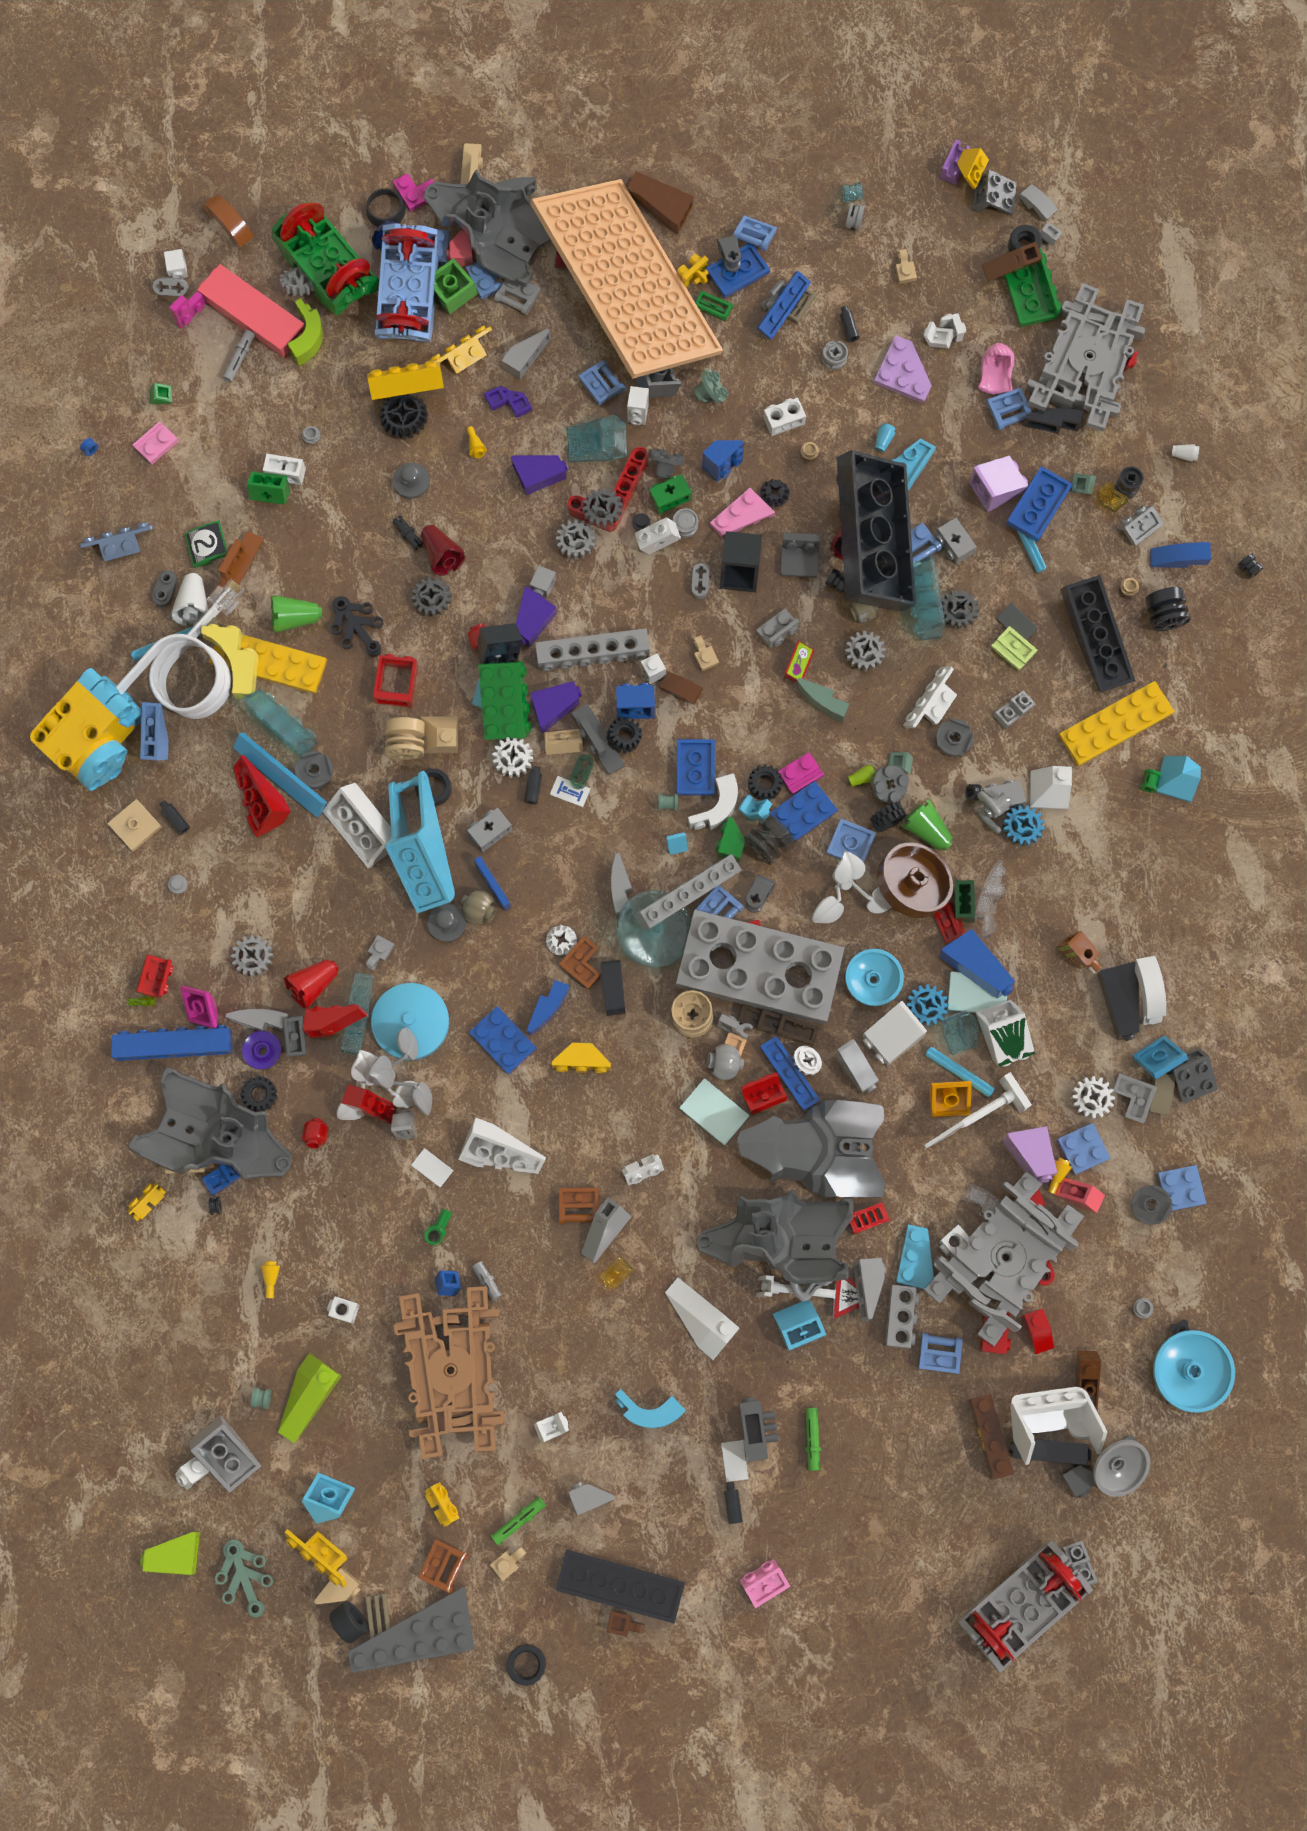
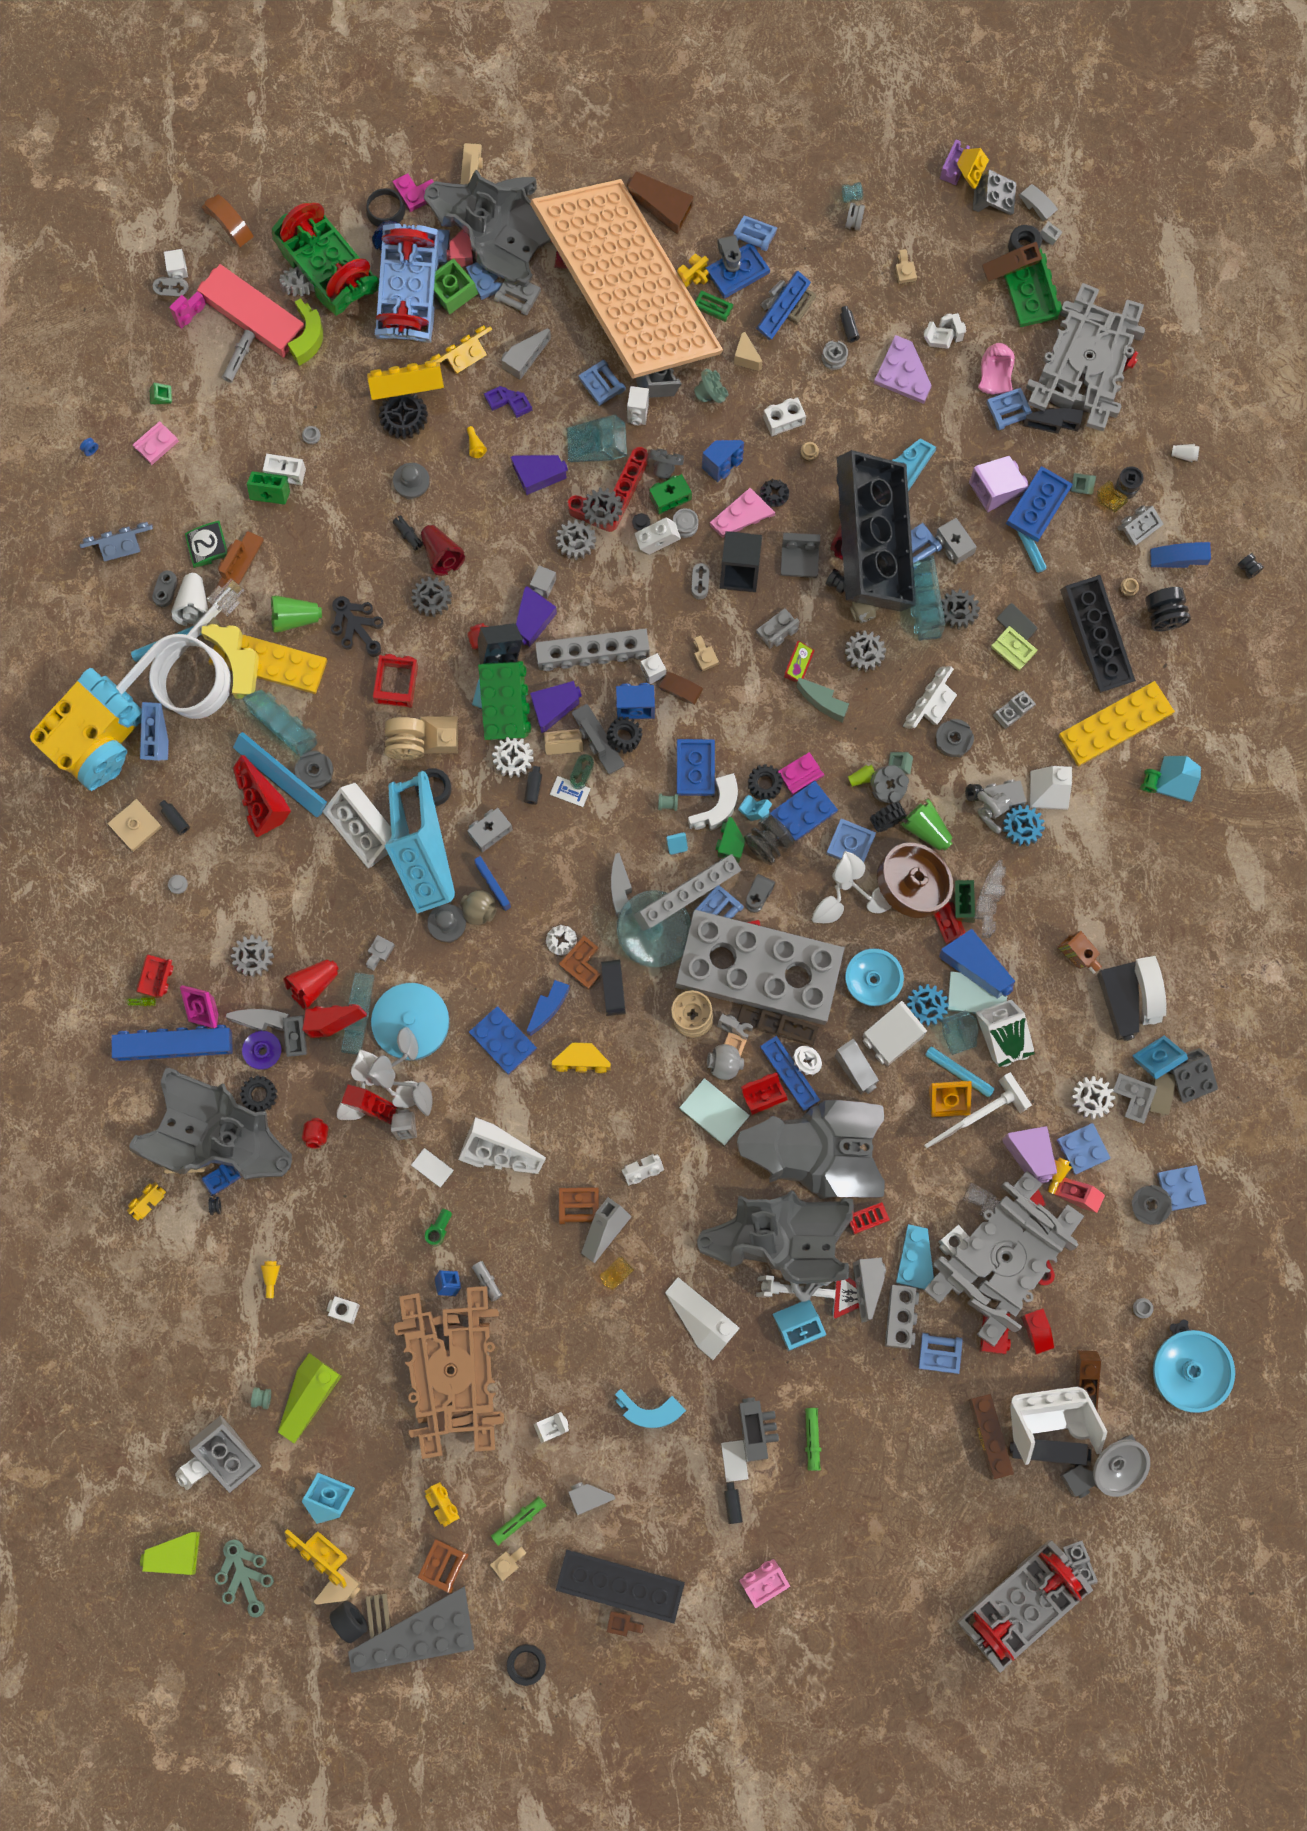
(747, 355): none -> tan slope
(884, 437): medium azure cone -> none

